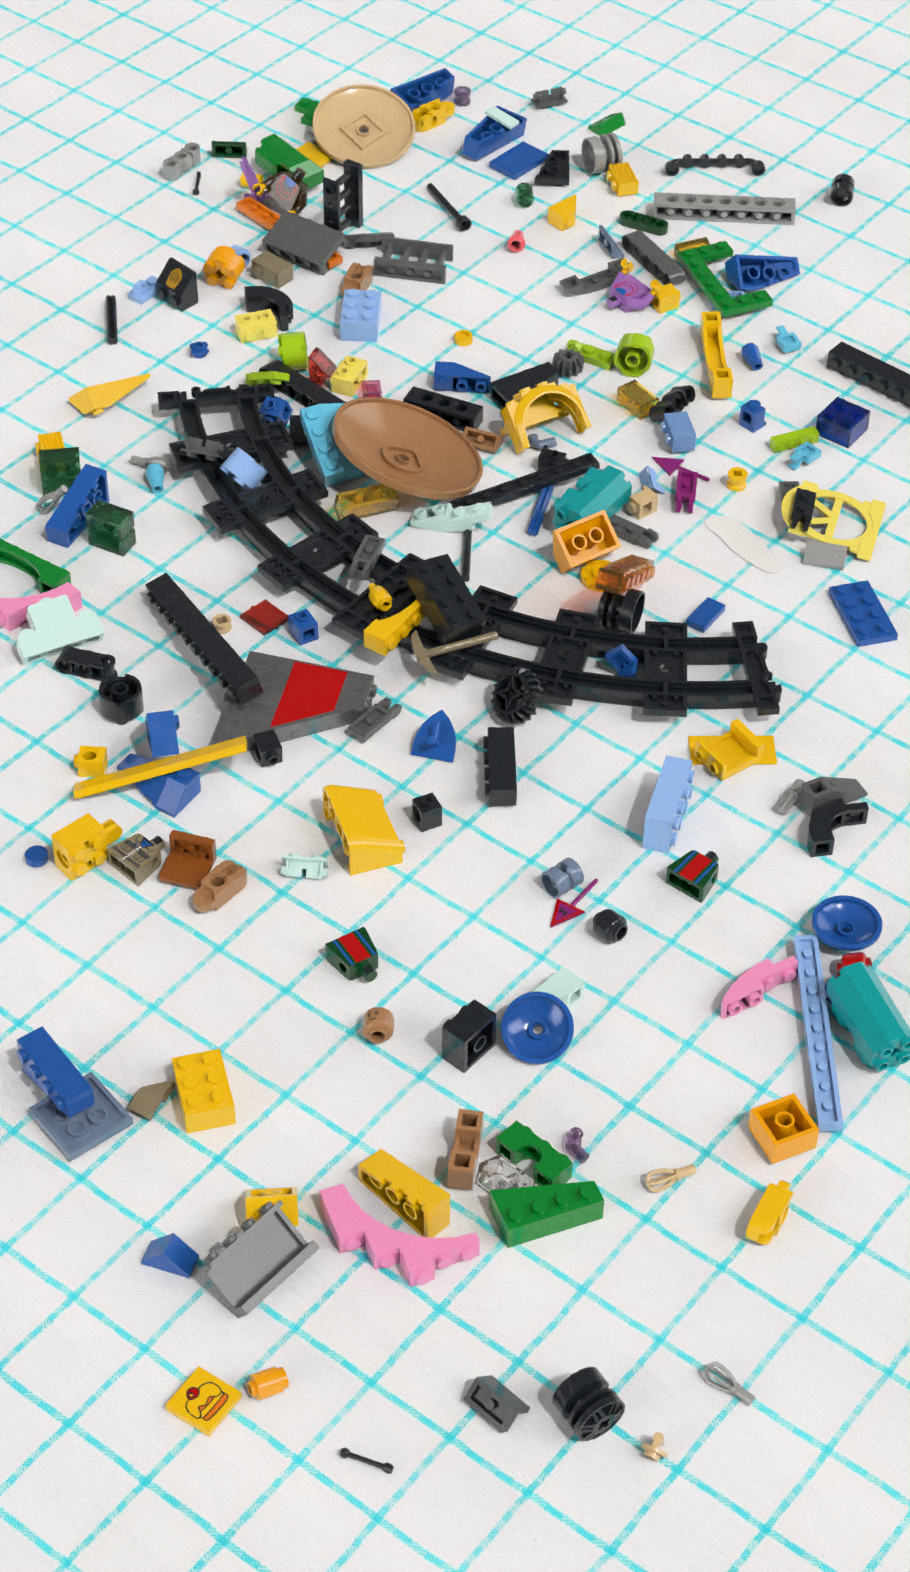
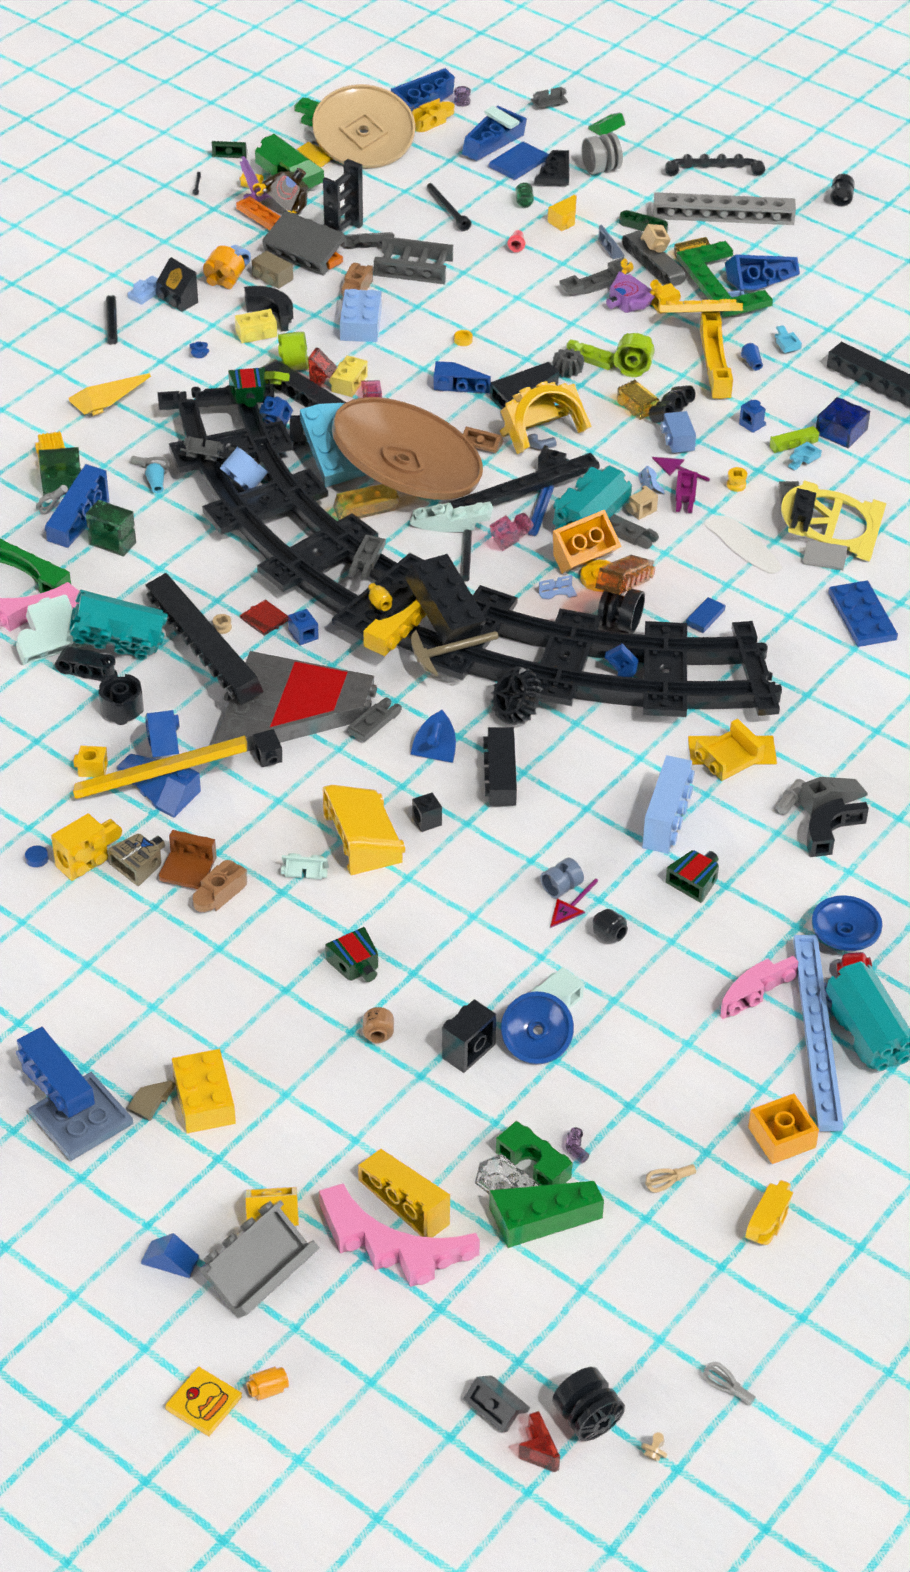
(112, 621): none -> teal brick
(181, 161): light grey piece -> none
(247, 385): none -> dark green torso
(386, 1467): black hinge -> none
(453, 410): black brick -> none
(466, 1149): medium nougat arch -> none
(507, 533): none -> clear pink brick
(540, 1447): none -> clear red slope
(569, 591): none -> light blue piece
(622, 179): yellow brick -> none
(656, 241): none -> tan brick
(701, 306): none -> yellow plate

